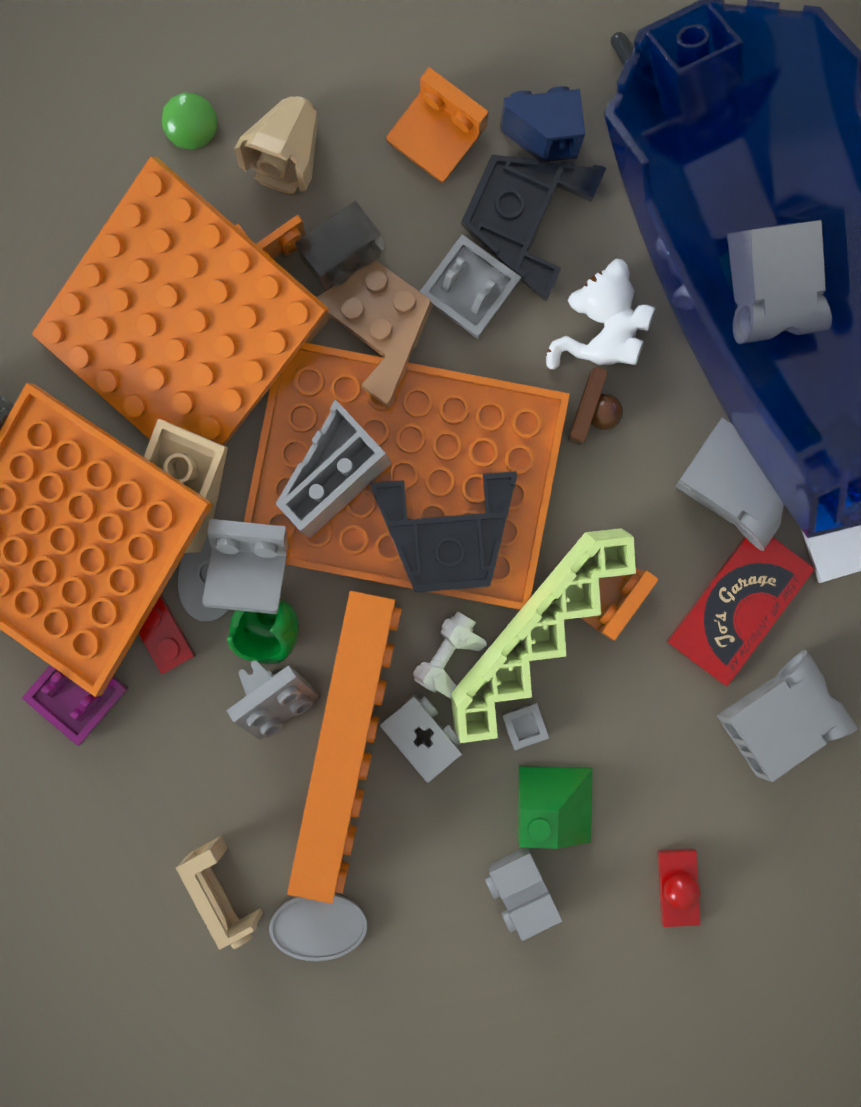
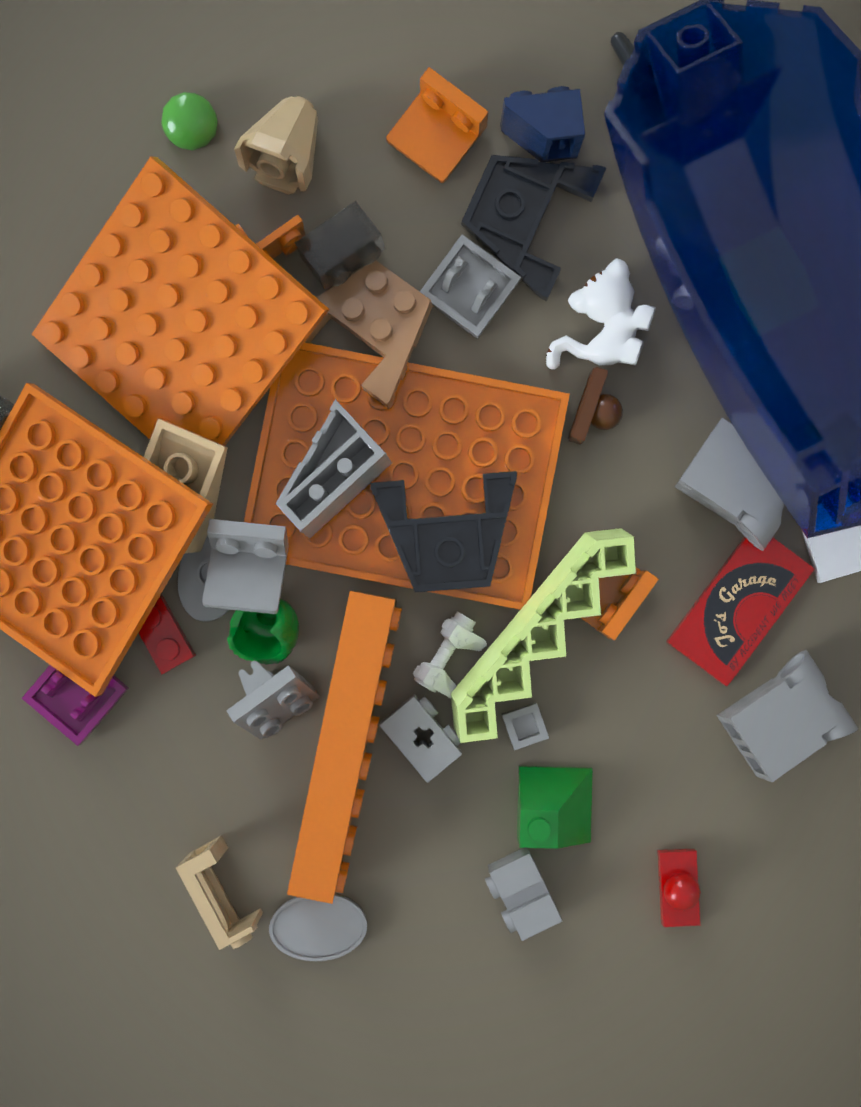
(778, 281): light grey piece -> none

